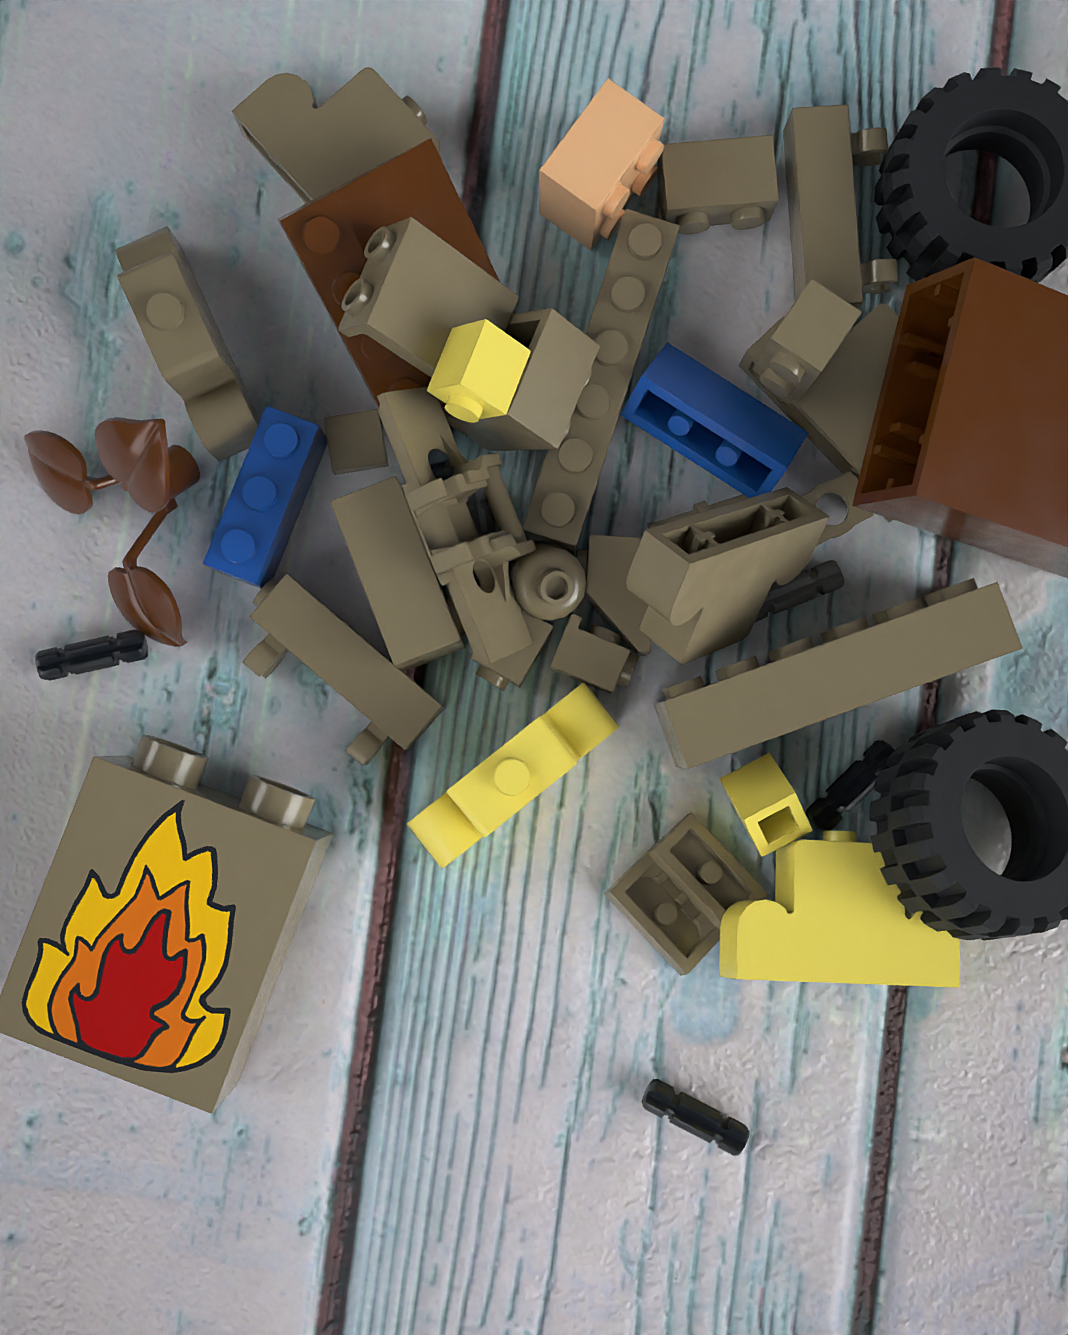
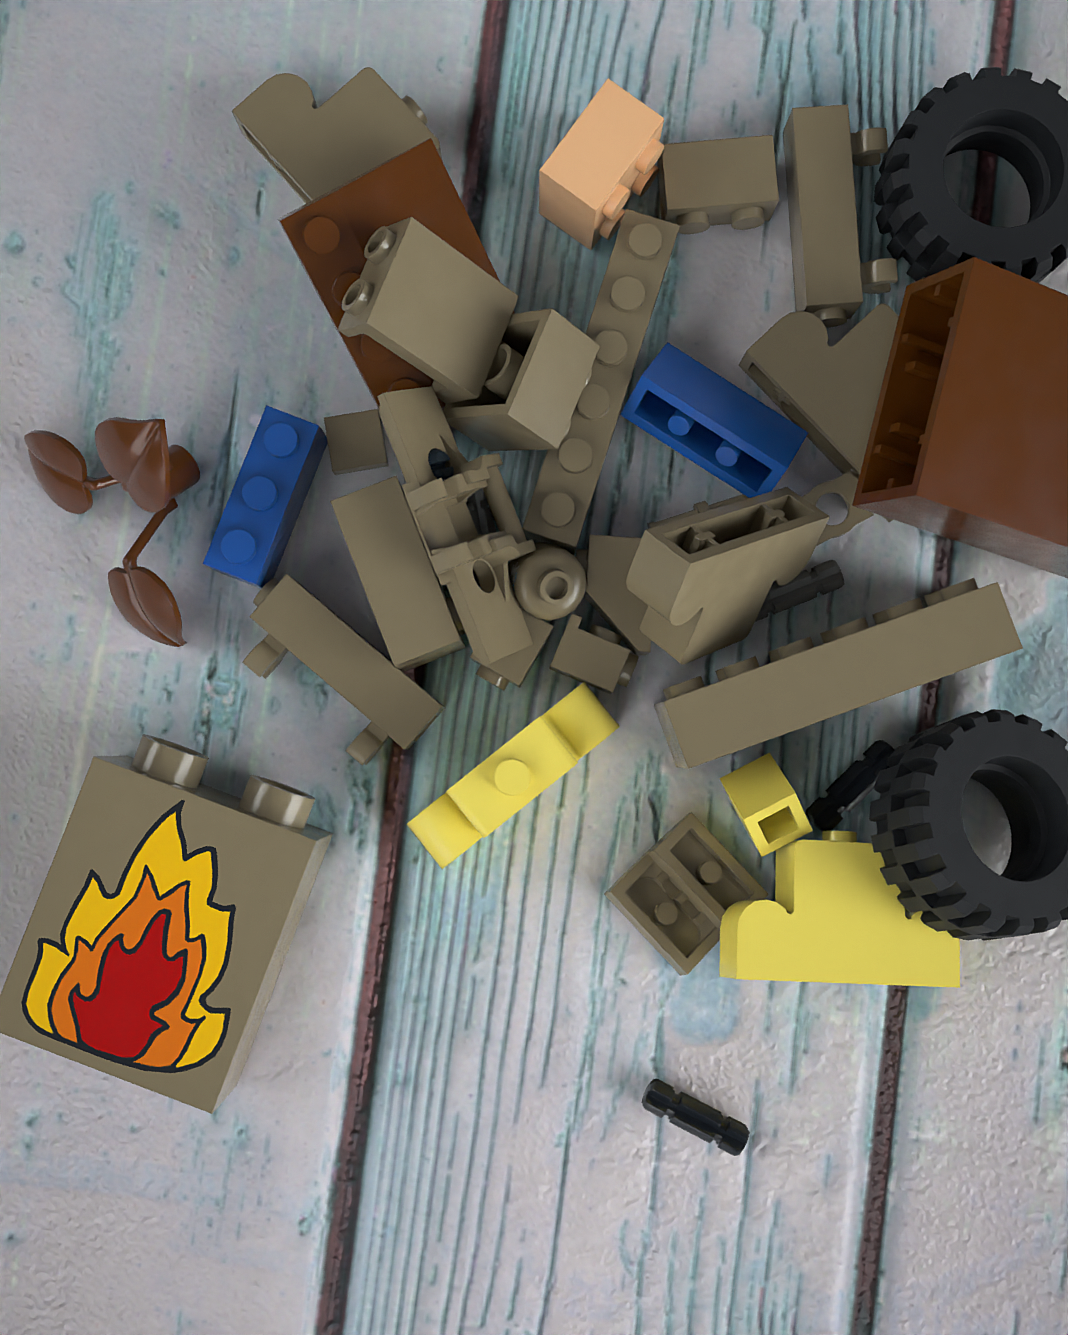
(91, 655): black axle -> none
(187, 342): dark tan brick -> none
(478, 371): light yellow brick -> none
(805, 341): dark tan brick -> none

